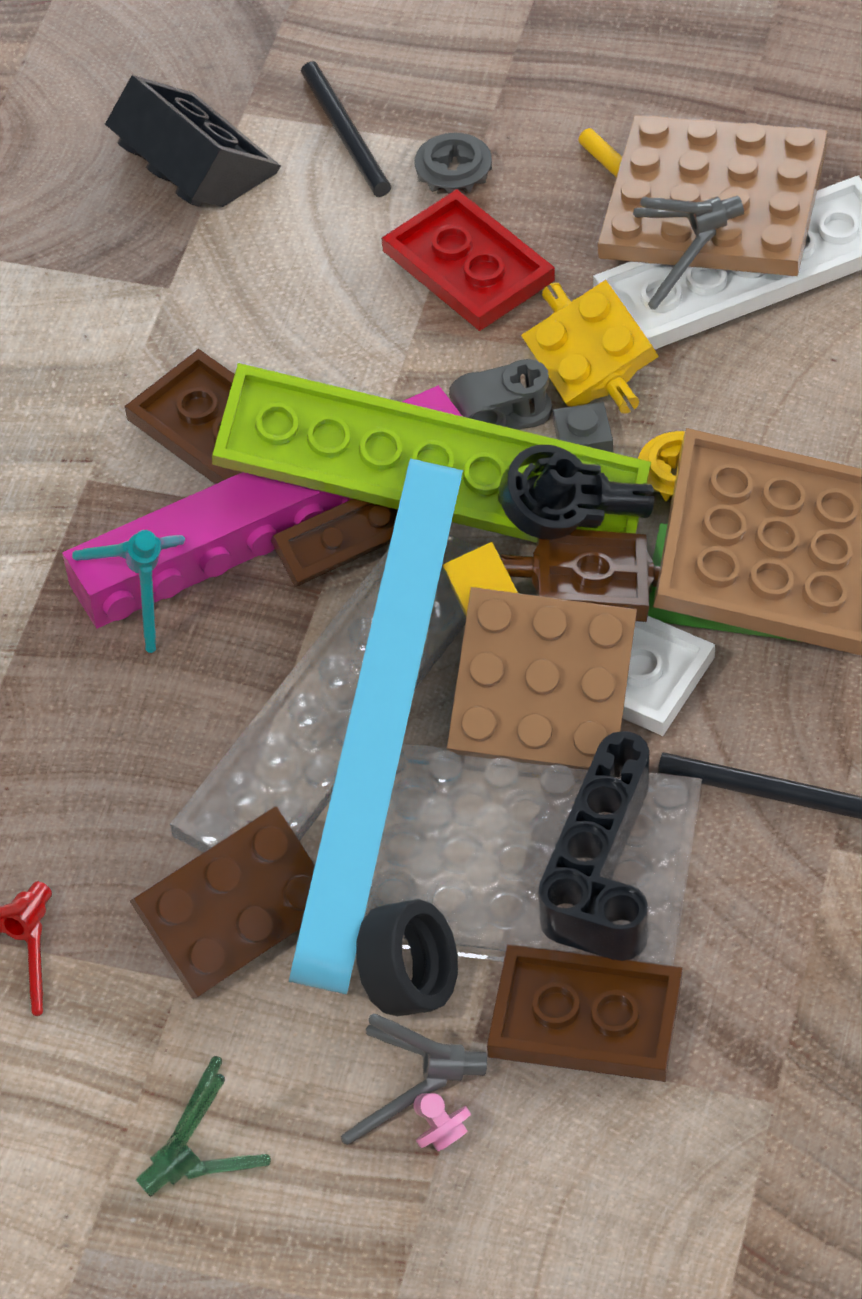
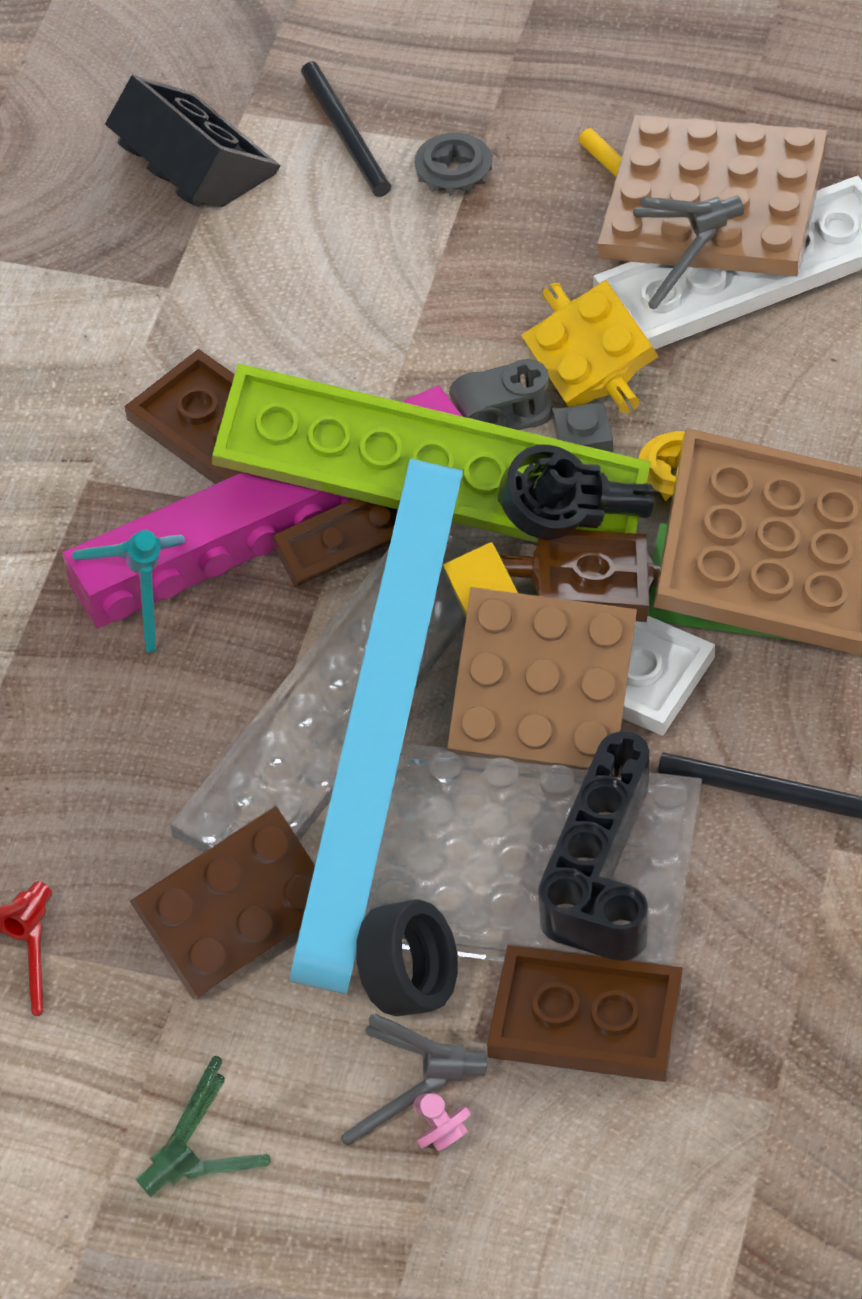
(468, 259): red plate -> none

